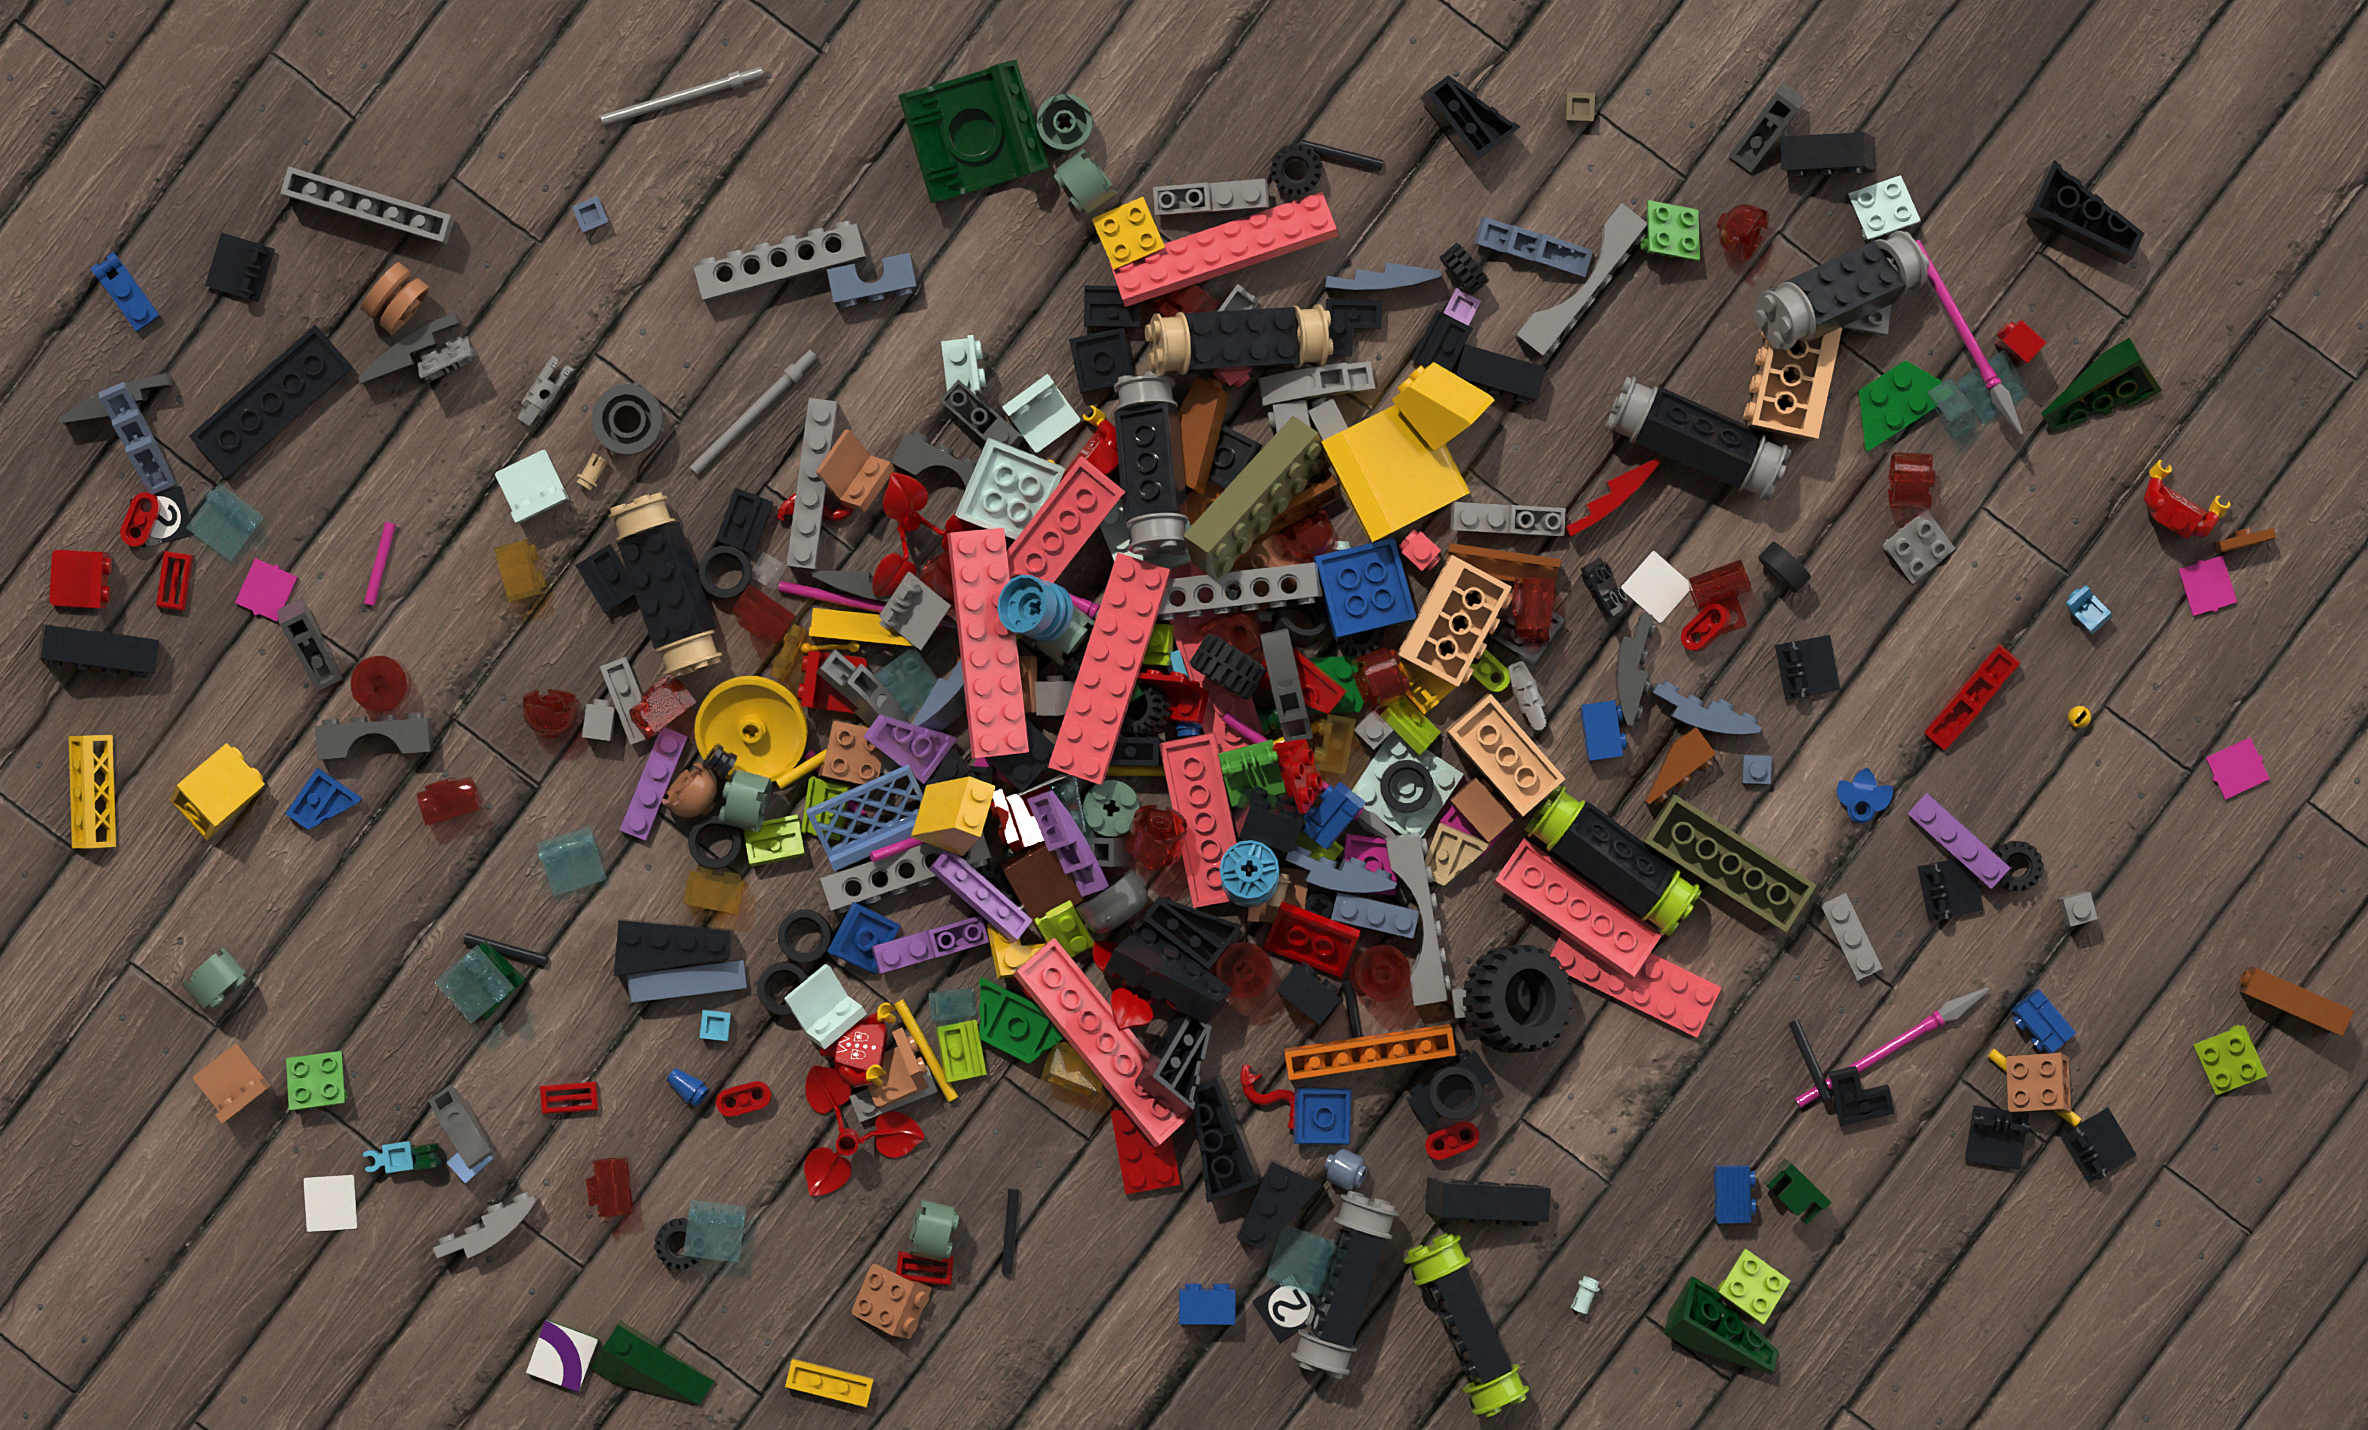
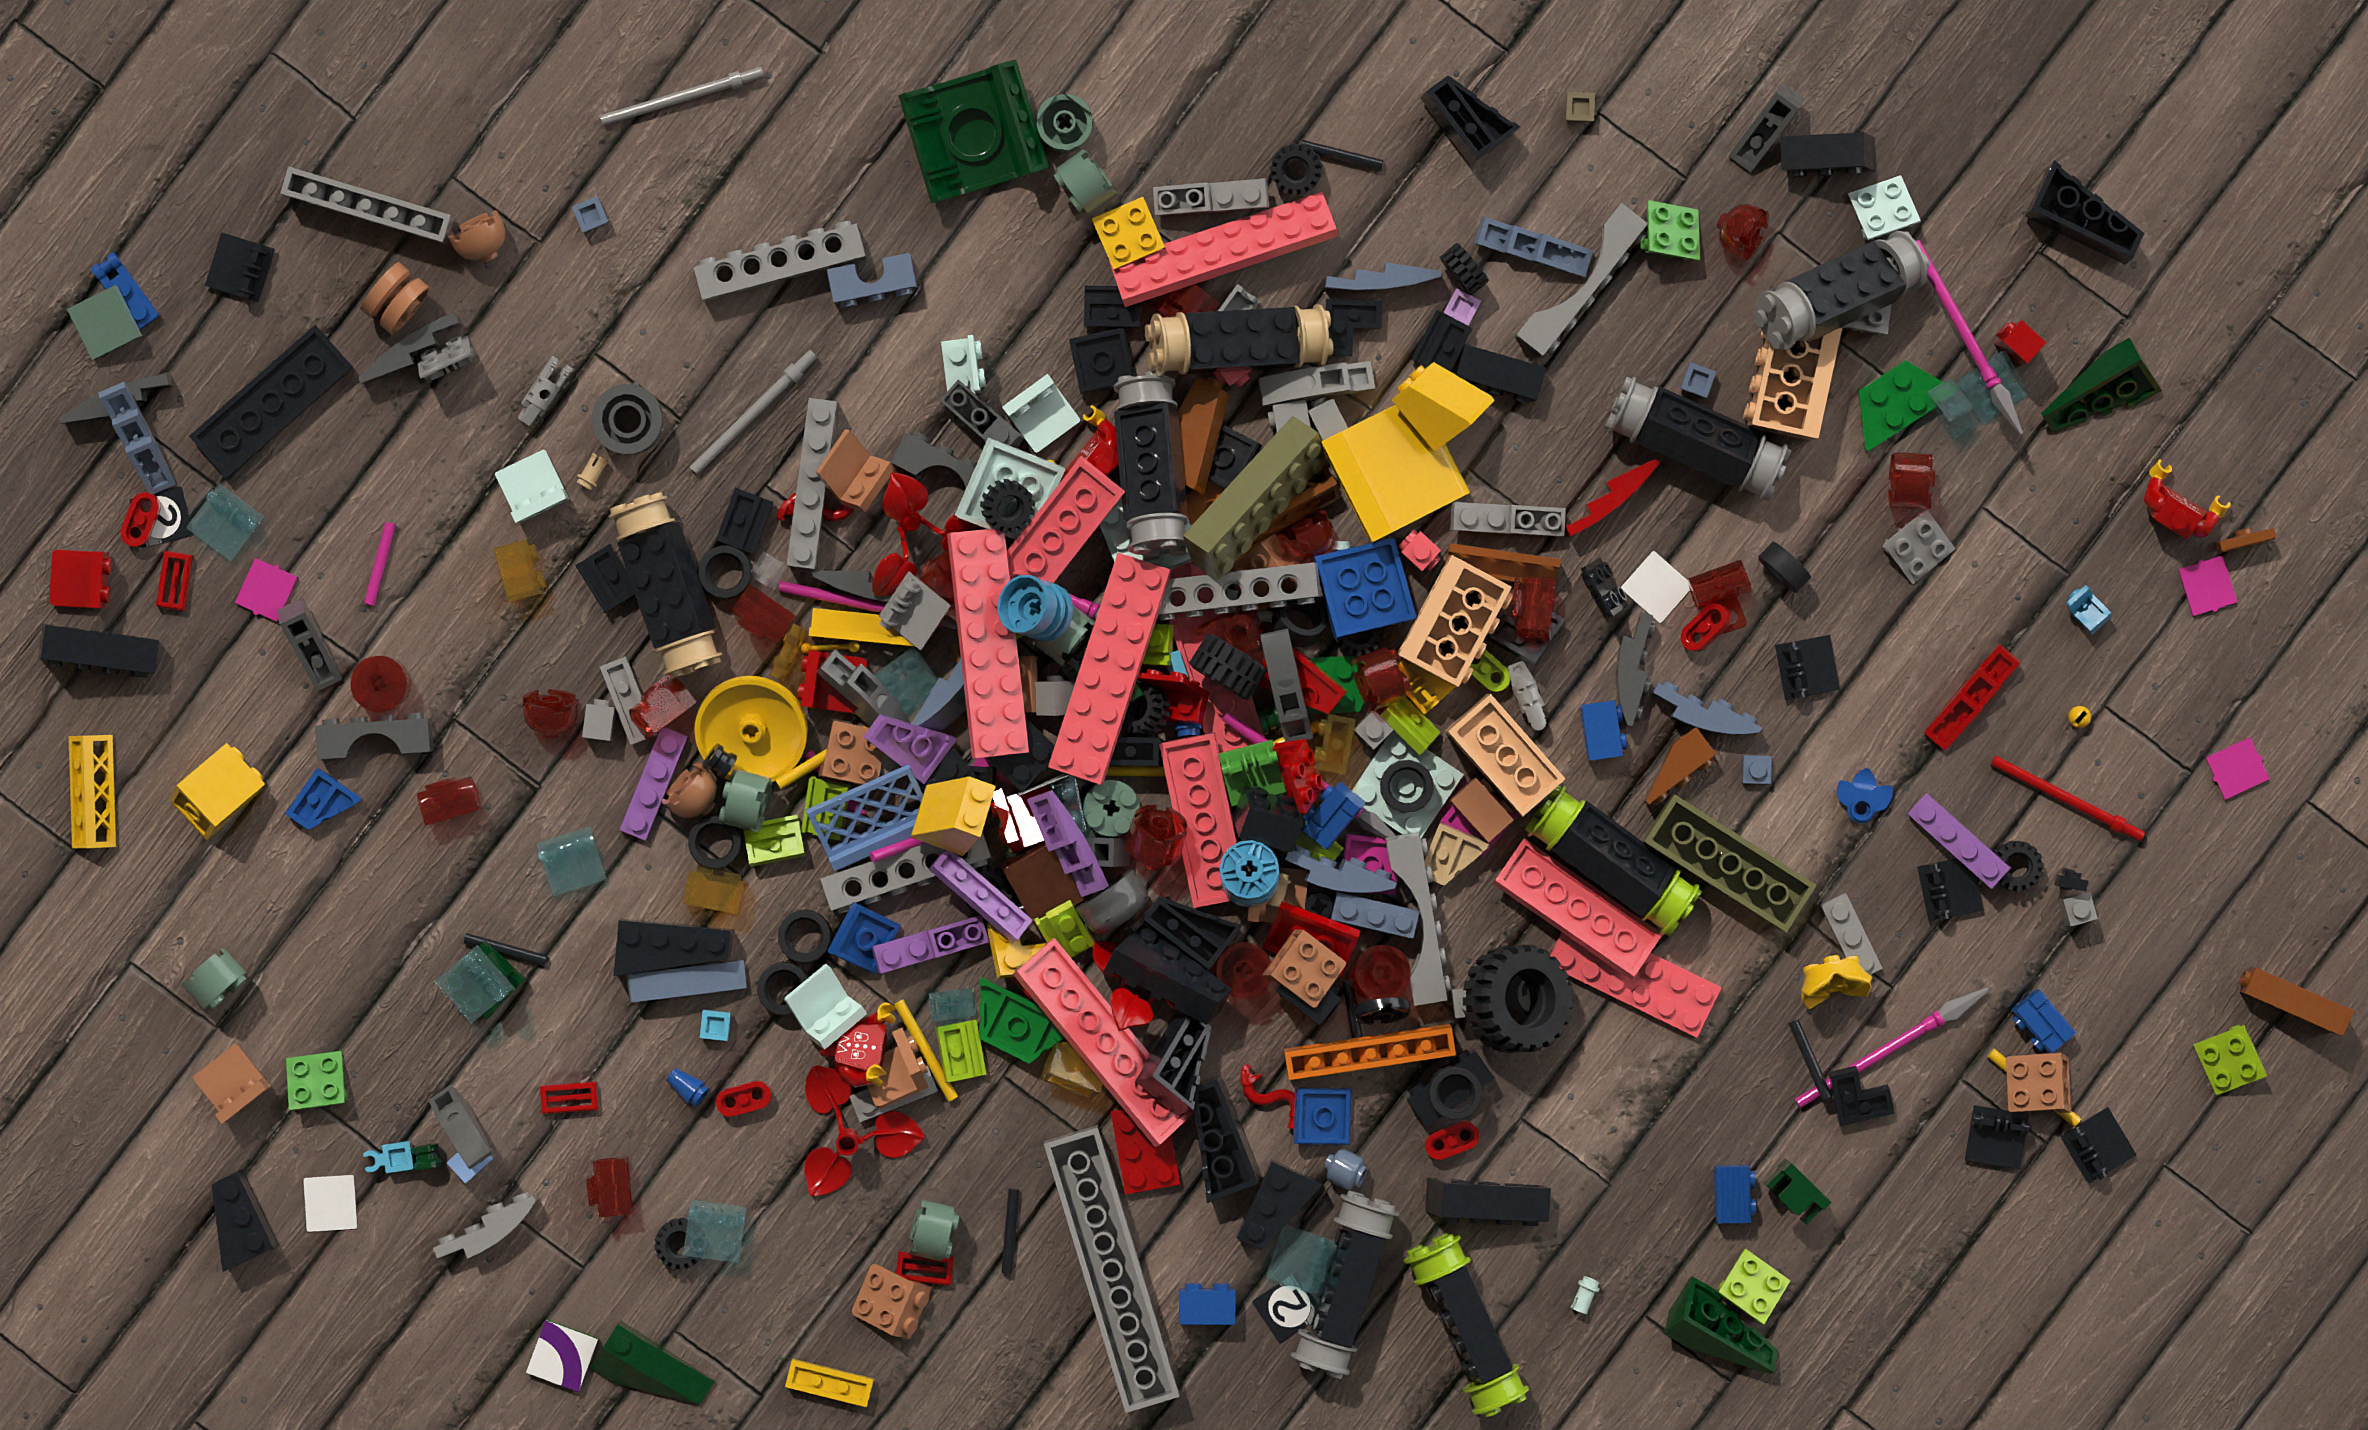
(104, 322): none -> sand green tile
(240, 1221): none -> black wedge
(479, 237): none -> nougat cylinder
(996, 494): none -> black tyre
(1111, 1269): none -> light grey brick
(1305, 967): none -> nougat bracket
(1383, 1009): none -> black tile
(1698, 380): none -> sand blue plate
(1834, 976): none -> yellow brick
(2071, 880): none -> black plate
(2115, 823): none -> red bar

